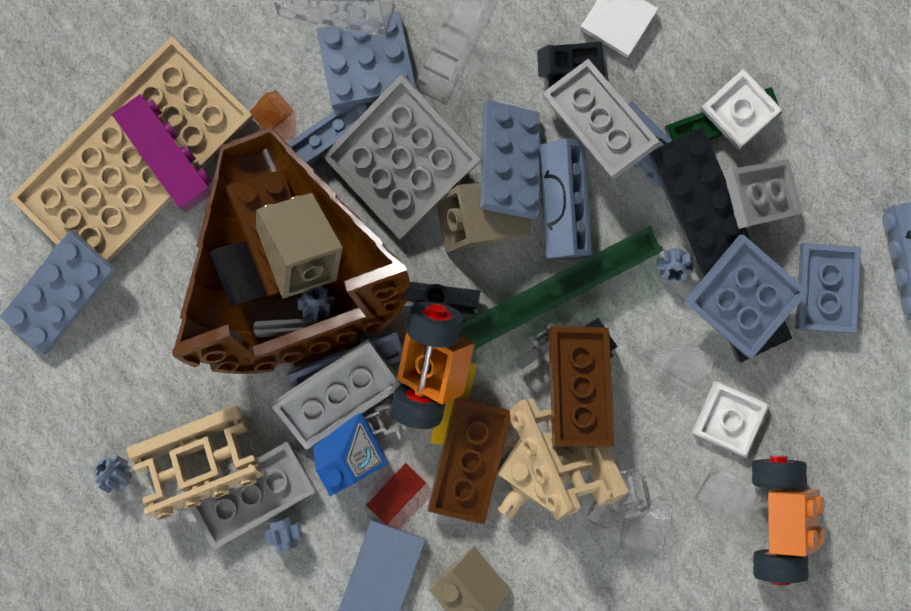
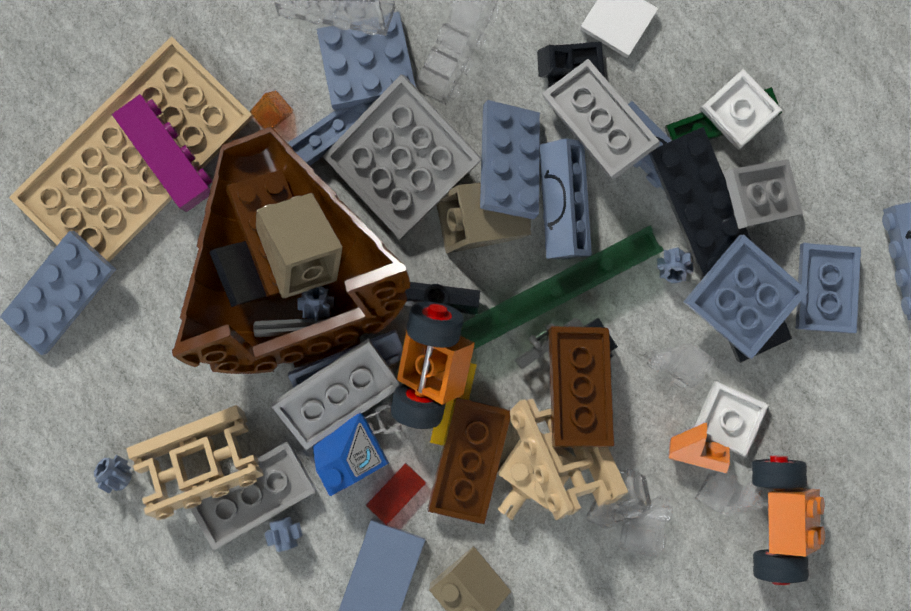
(692, 449): none -> orange slope

